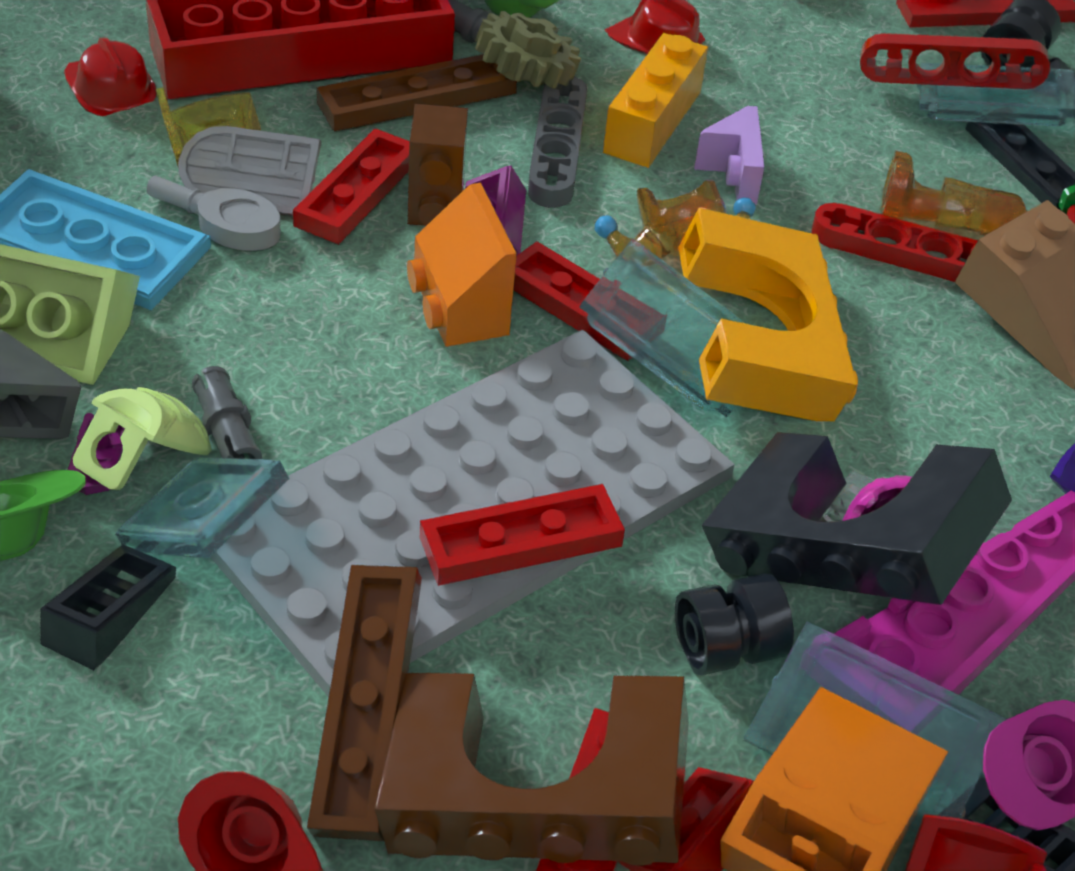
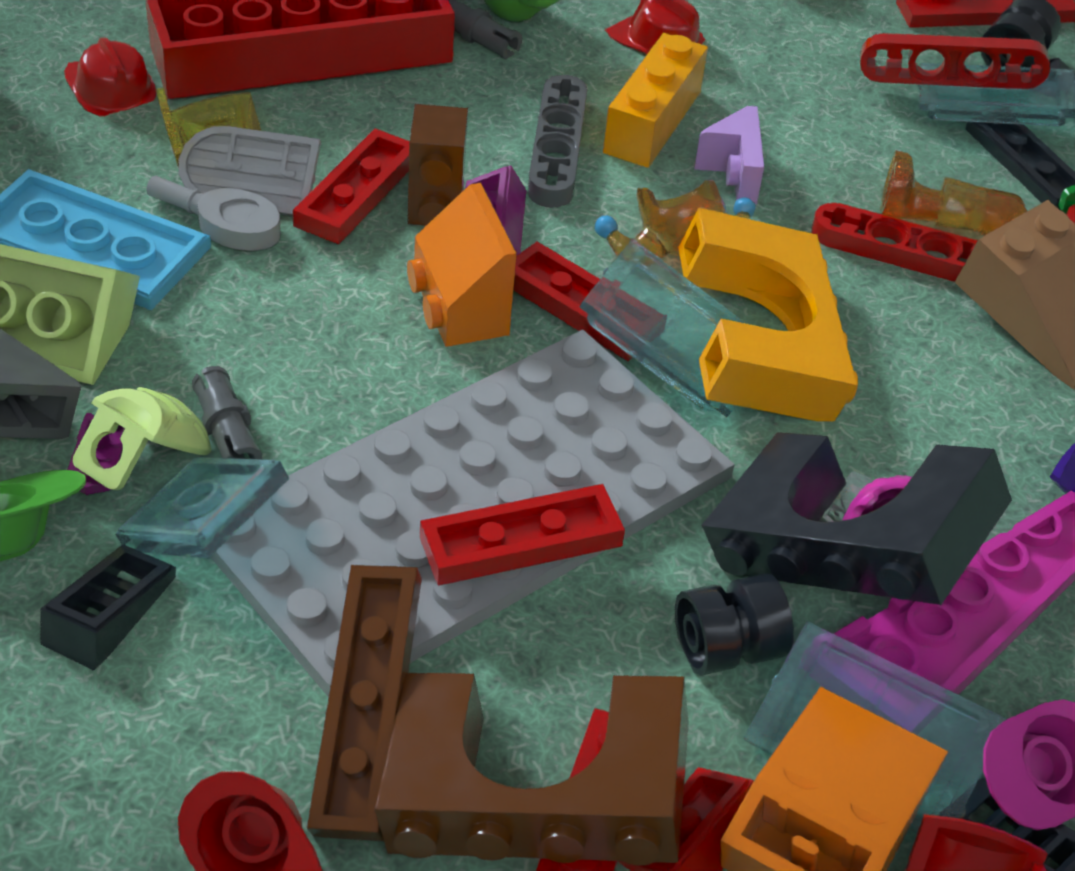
(397, 92): reddish brown plate -> none
(527, 49): olive gear -> none

